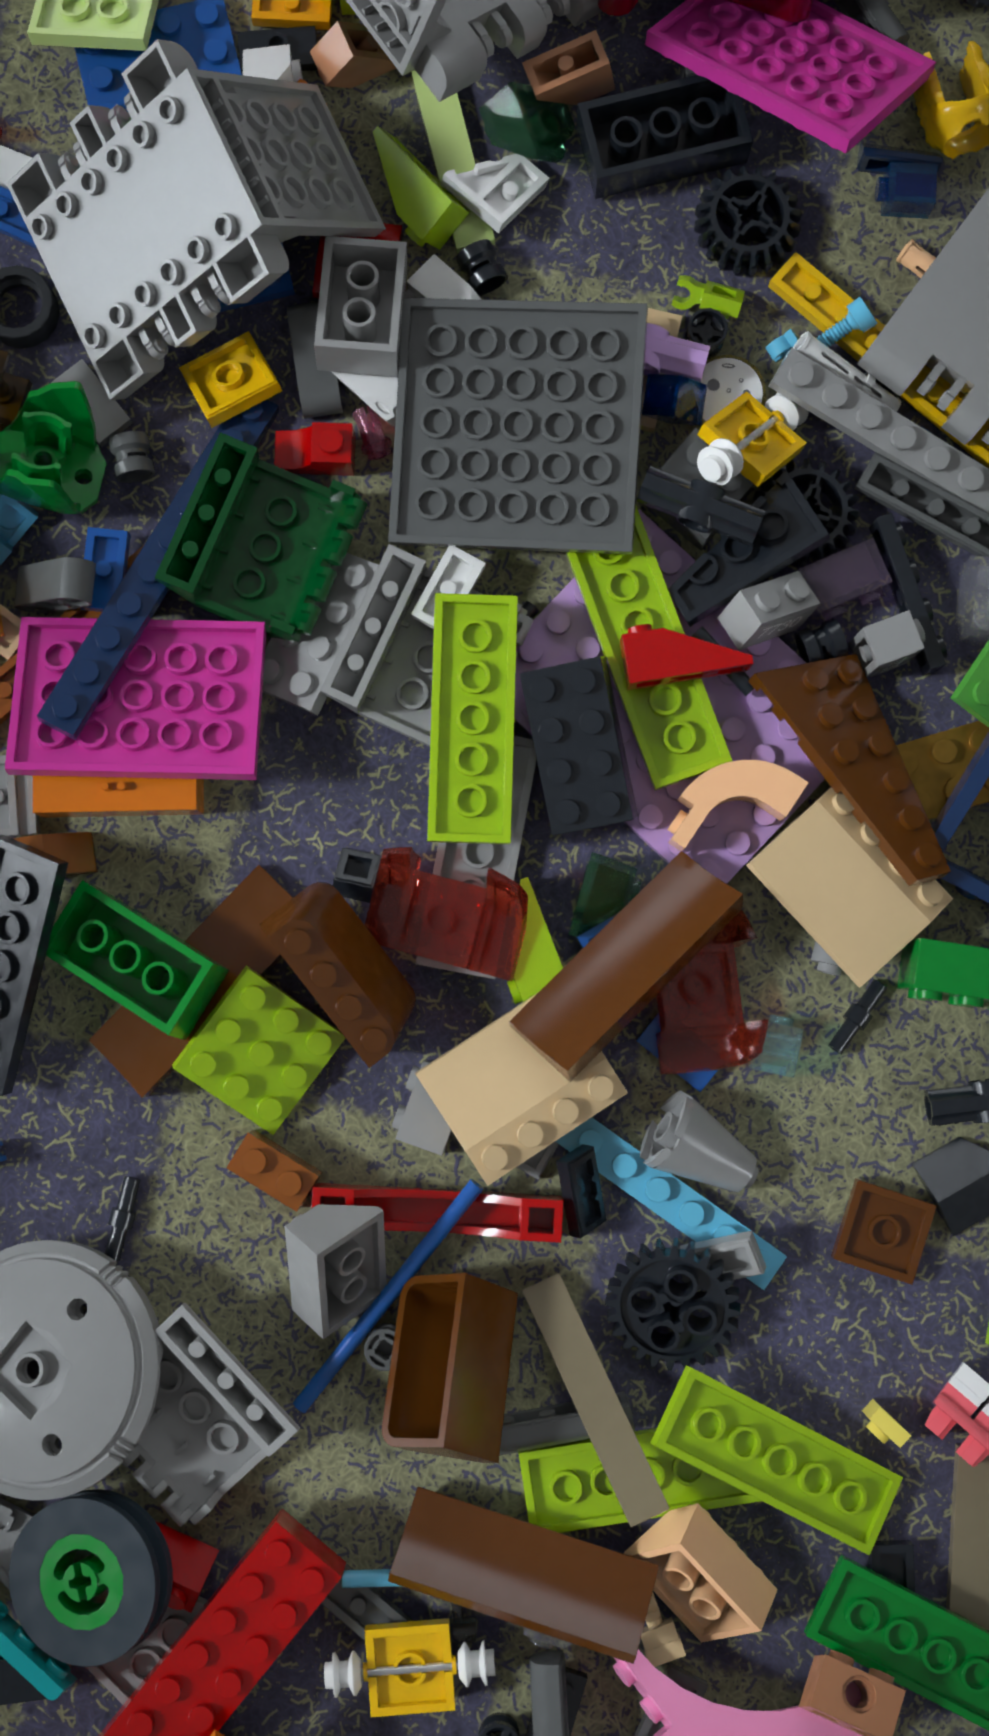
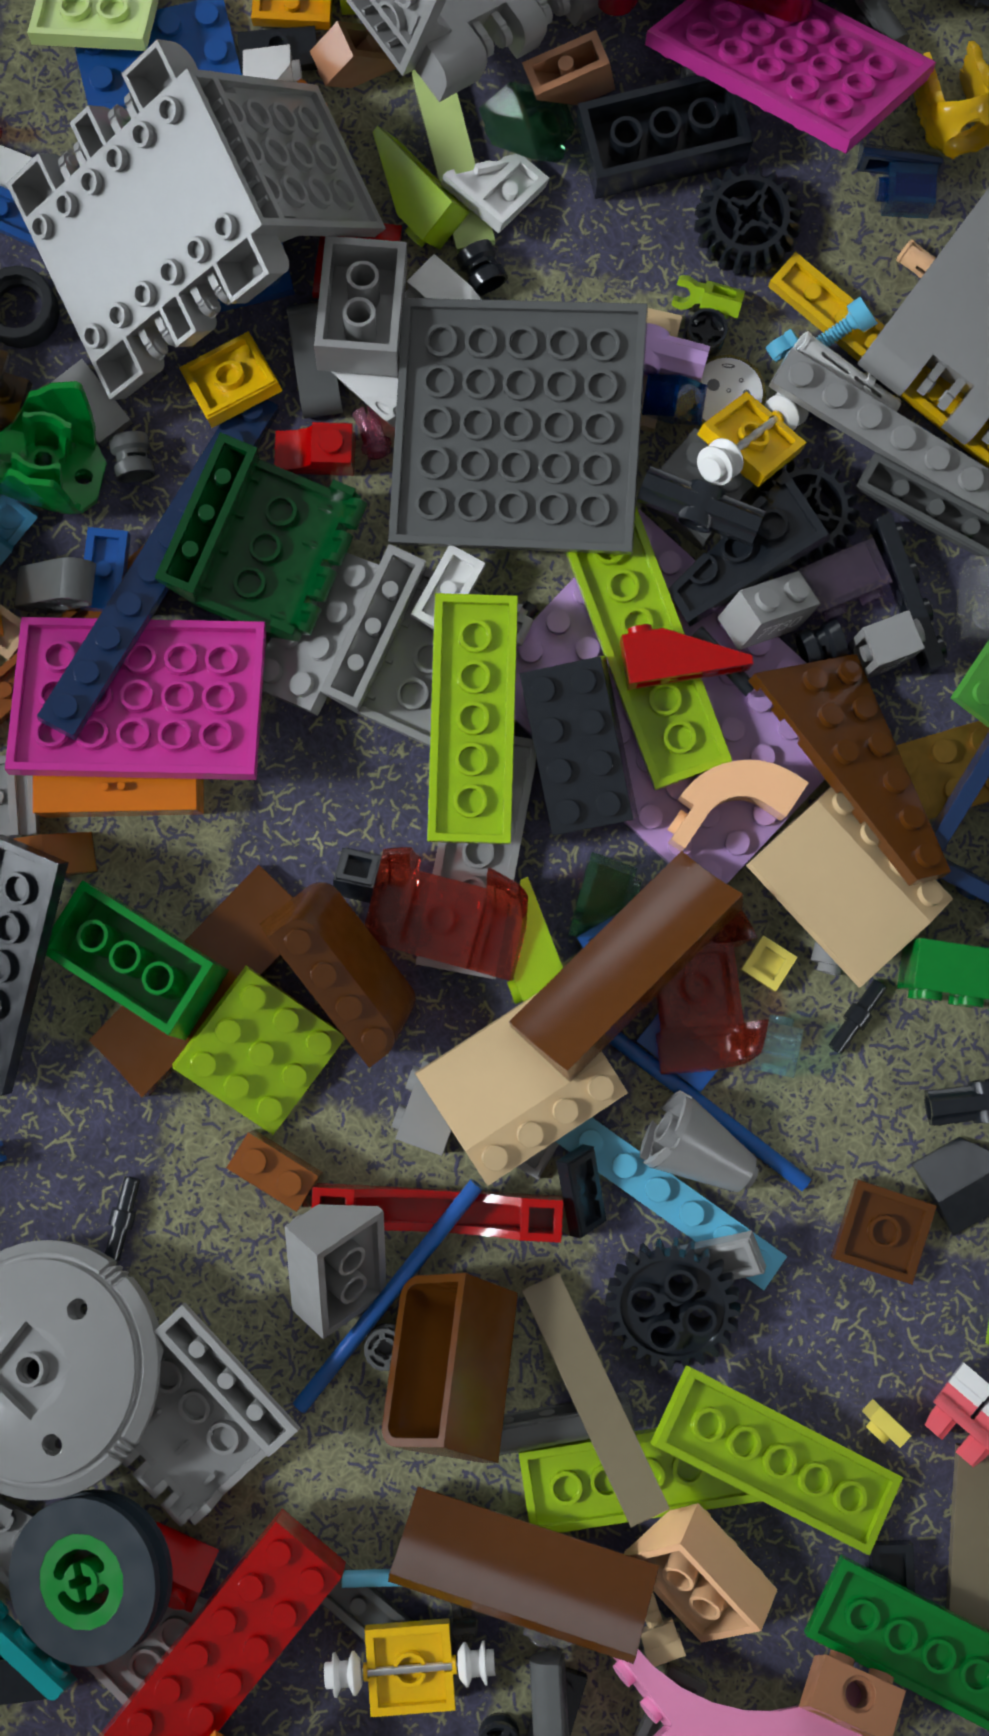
(742, 1134): none -> blue piece
(768, 963): none -> light yellow plate

